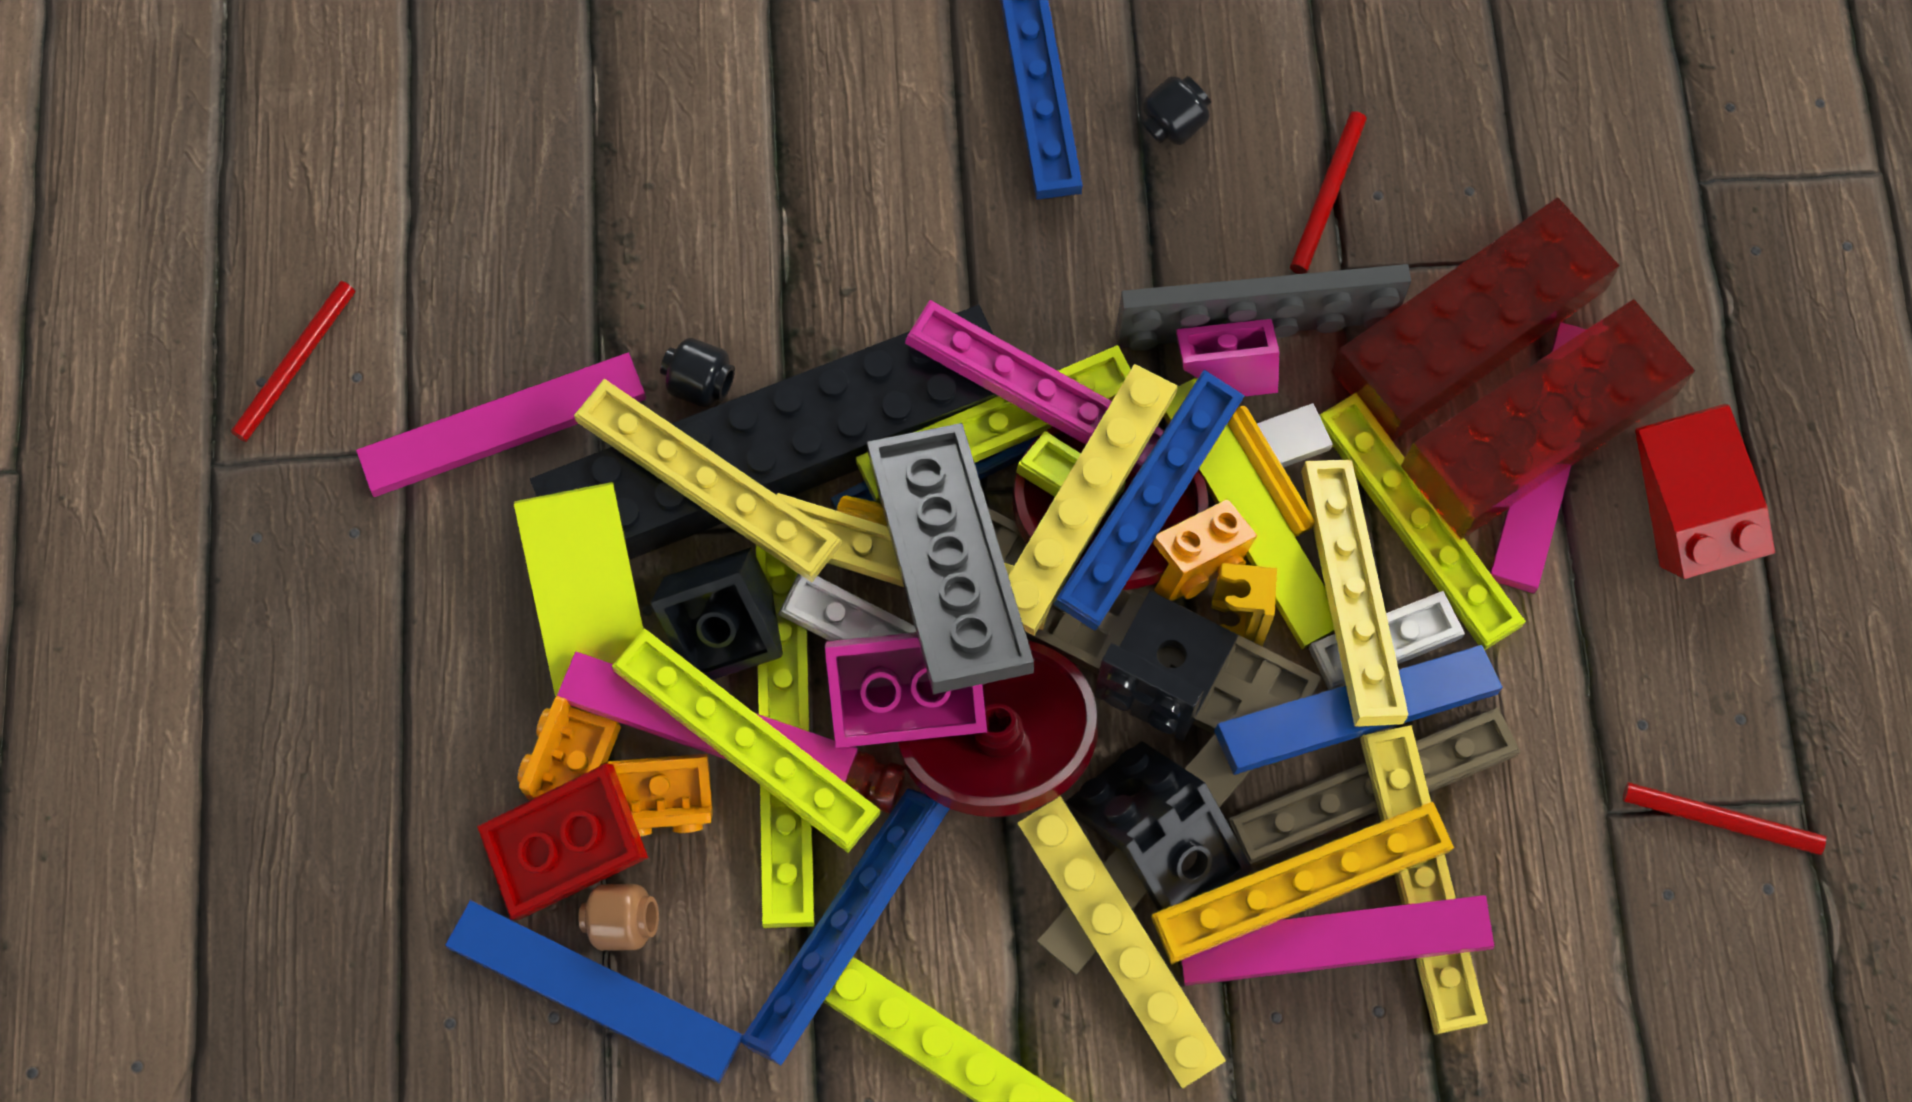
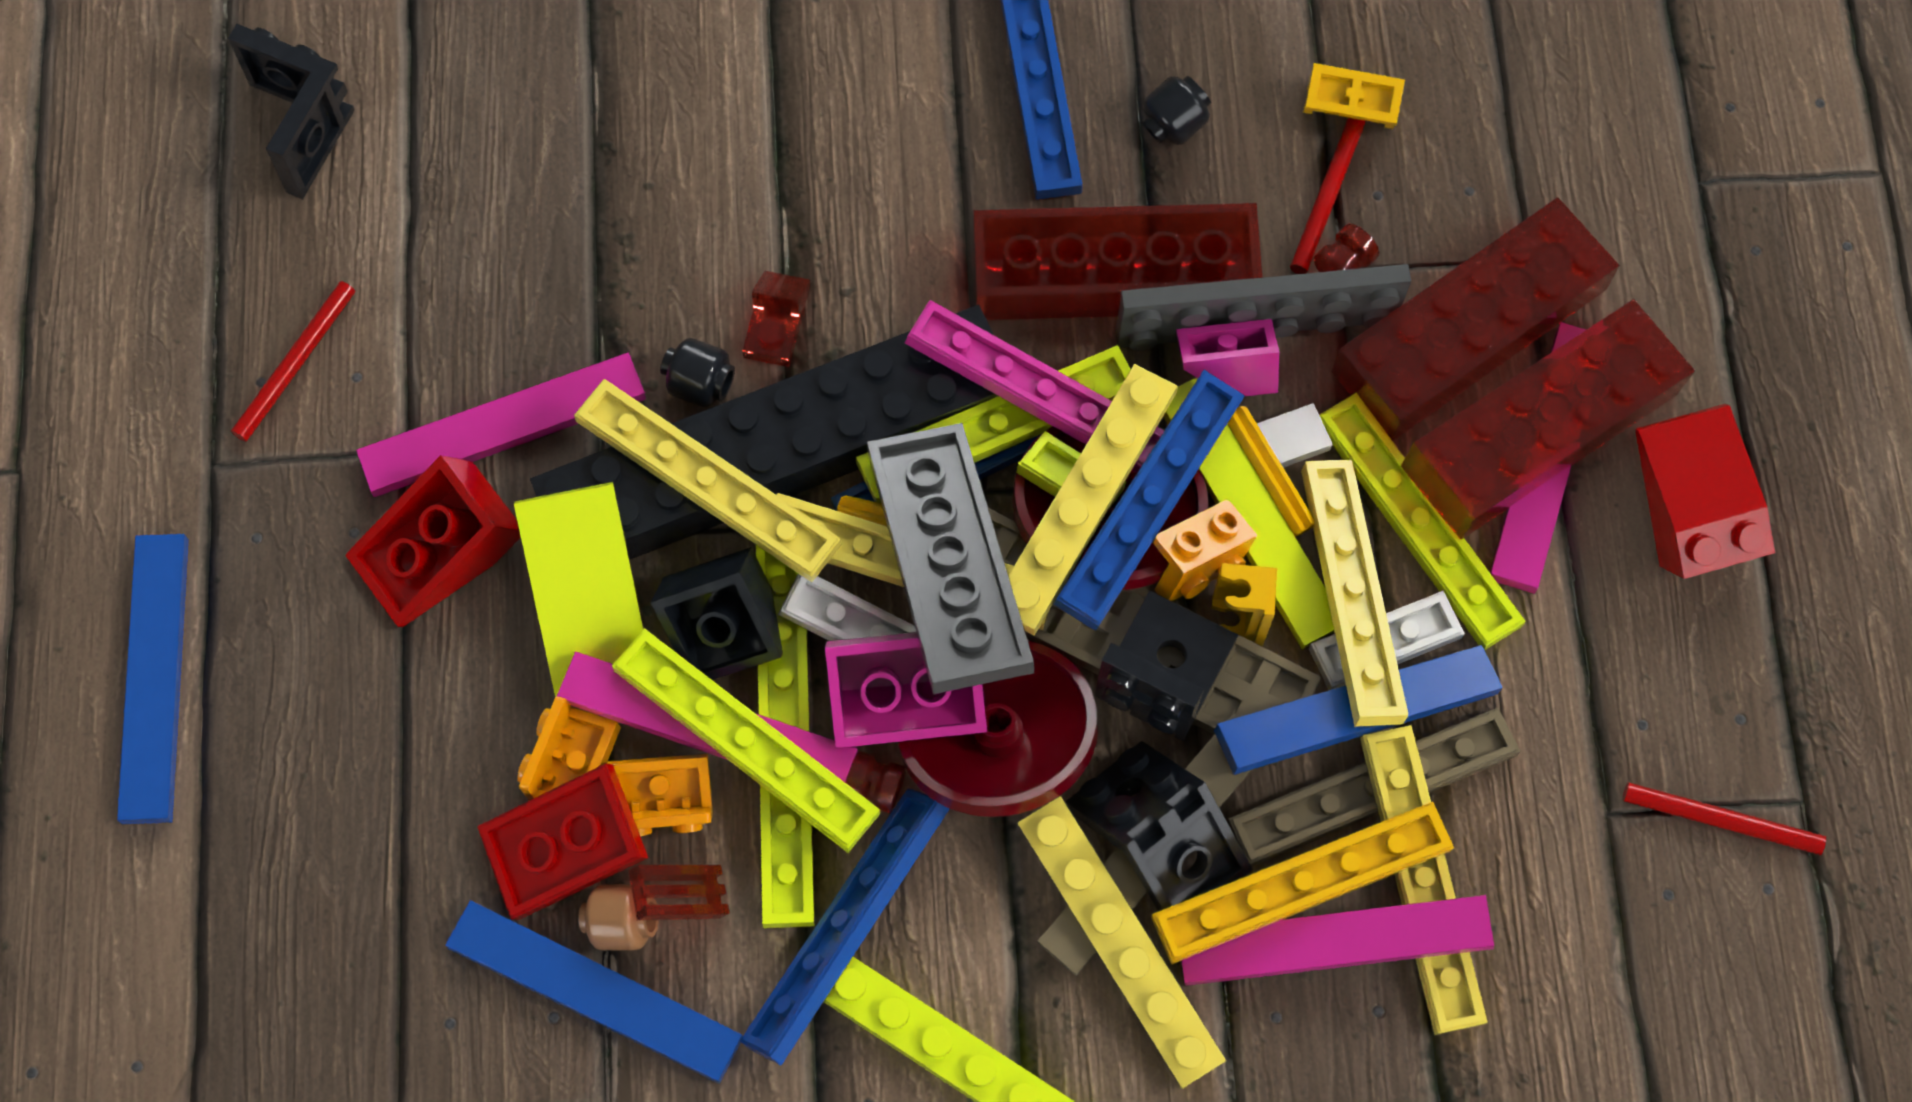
(153, 679): none -> blue tile
(316, 99): none -> black bracket
(434, 539): none -> red slope
(710, 889): none -> clear red tile
(775, 318): none -> clear red slope
(1084, 257): none -> clear red brick
(1351, 250): none -> clear red wheel
(1354, 94): none -> yellow hinge

